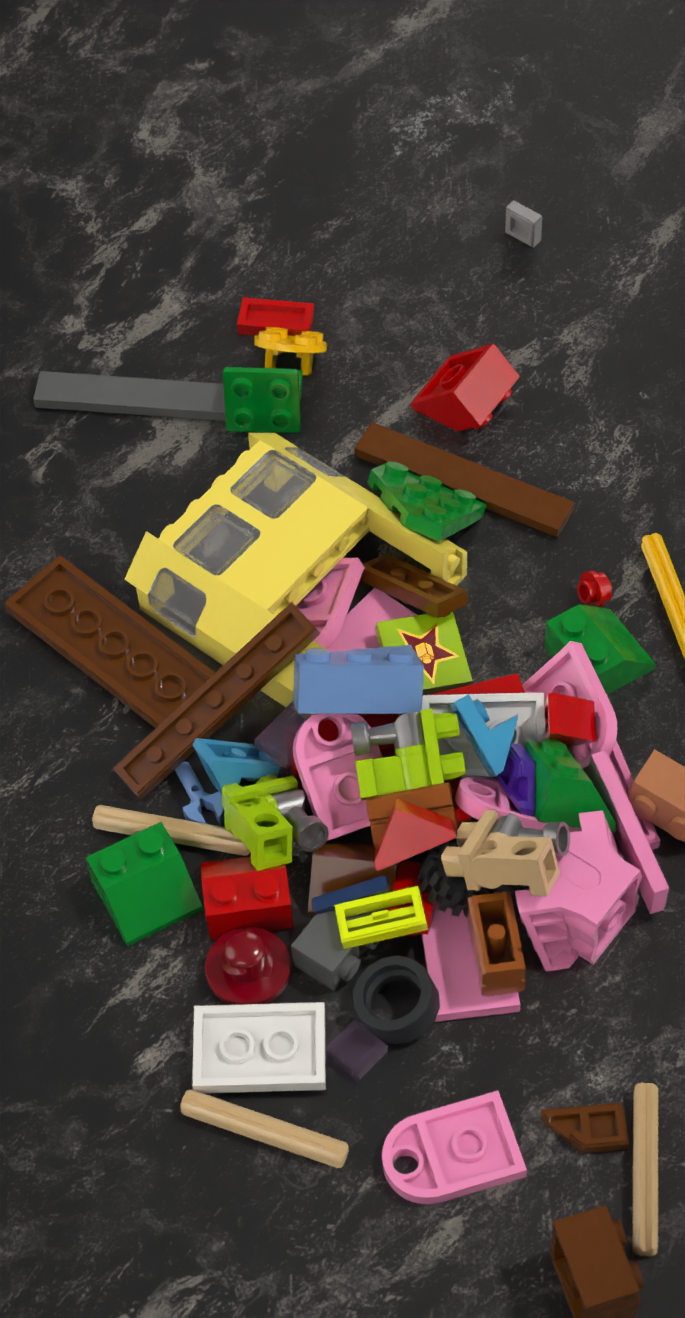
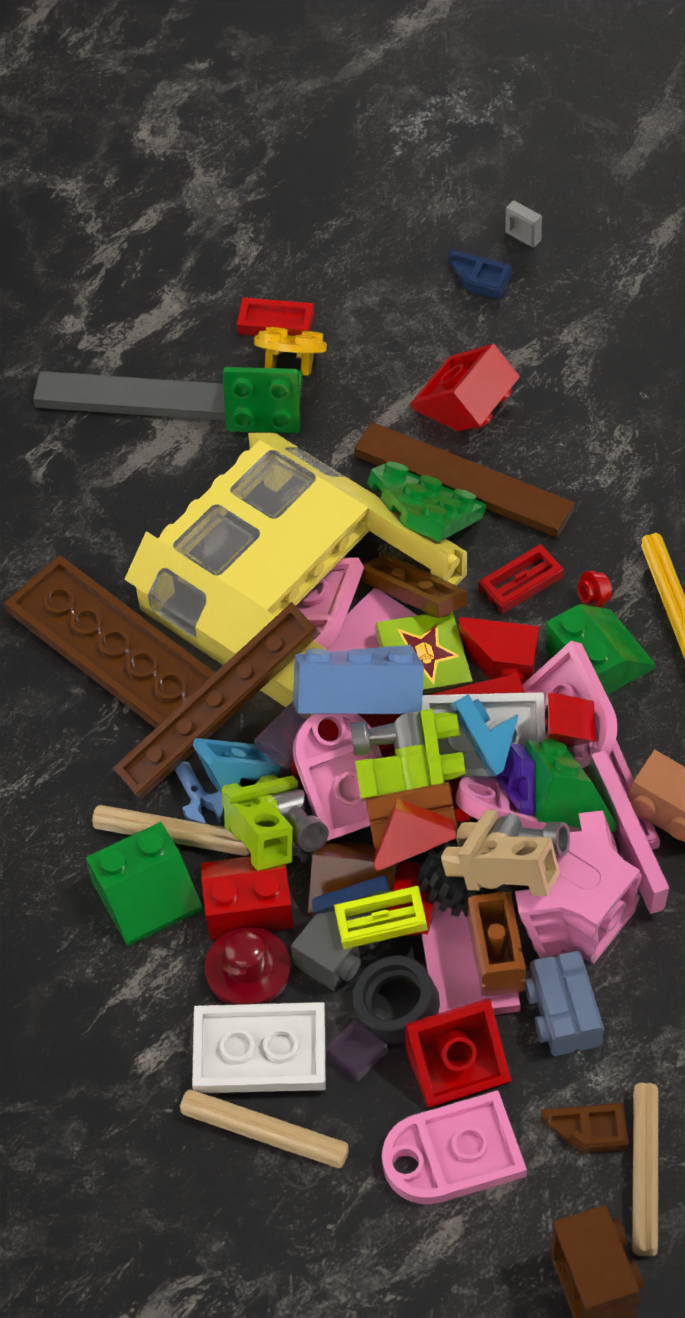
(456, 1052): none -> red slope
(481, 274): none -> dark blue tile
(500, 647): none -> red slope
(525, 583): none -> red tile
(565, 1004): none -> sand blue brick

